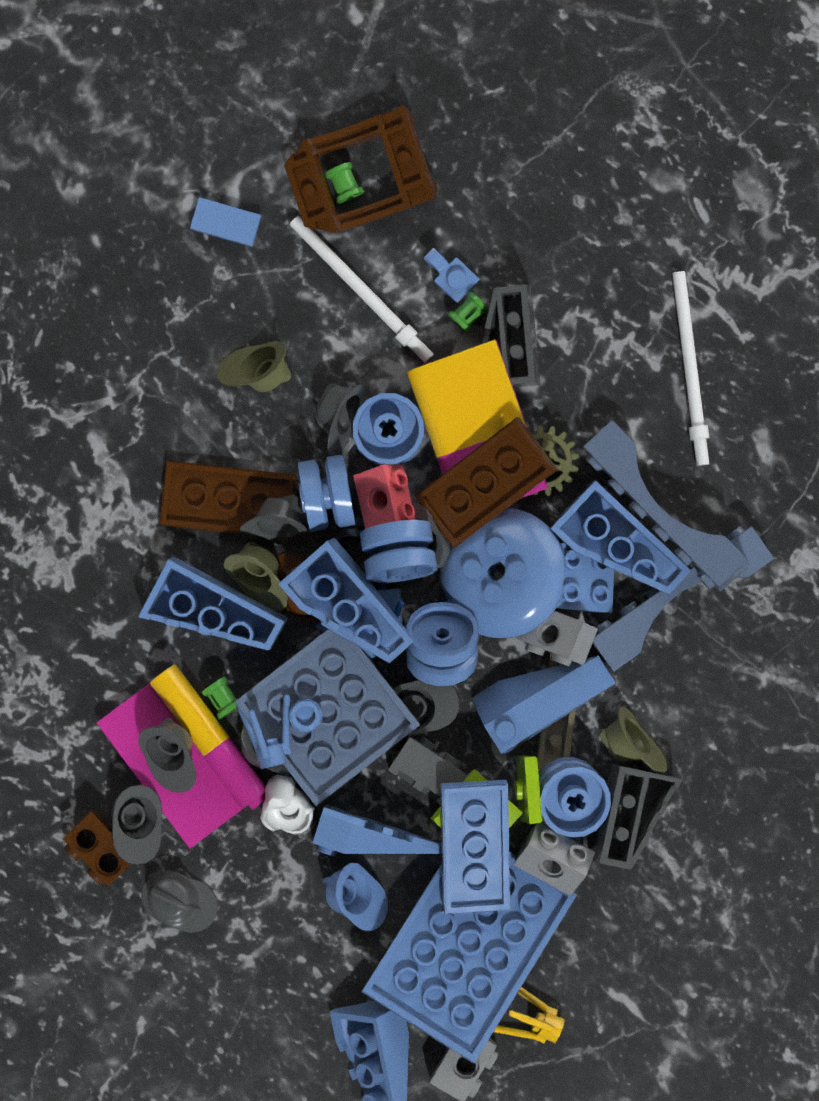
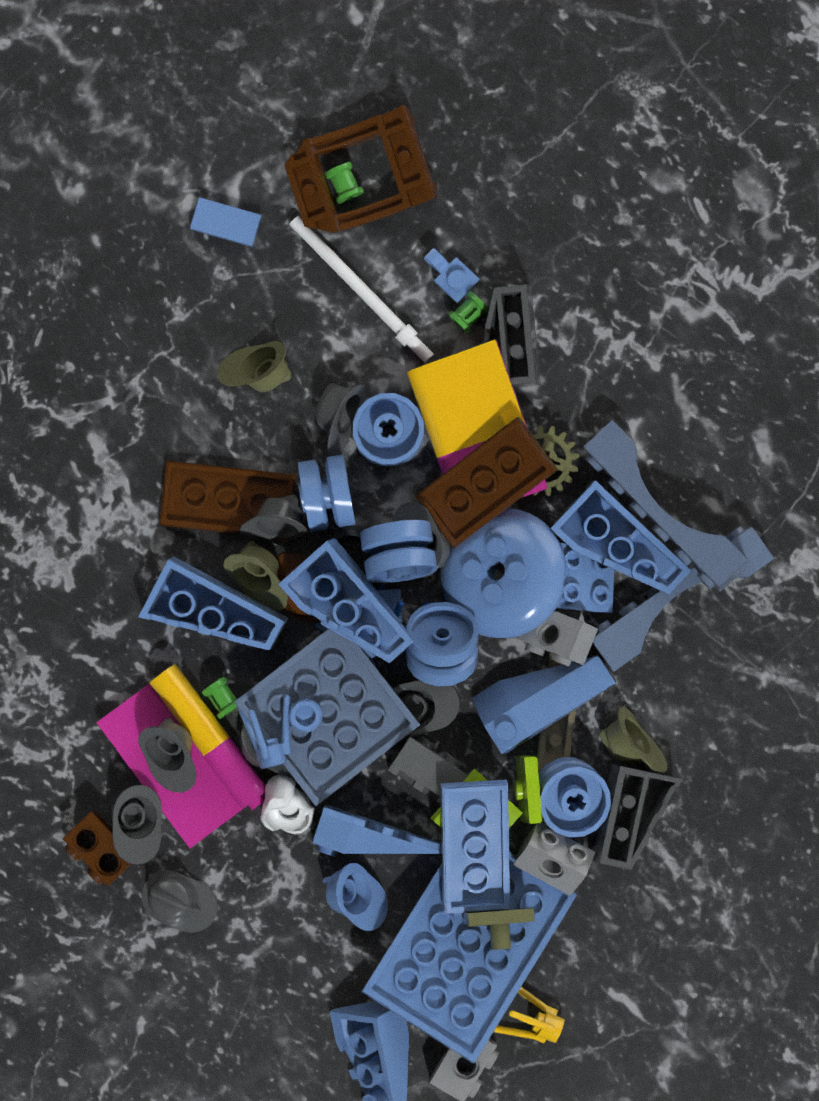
(384, 495): coral brick -> none
(499, 924): none -> olive tile
(698, 432): white bar -> none

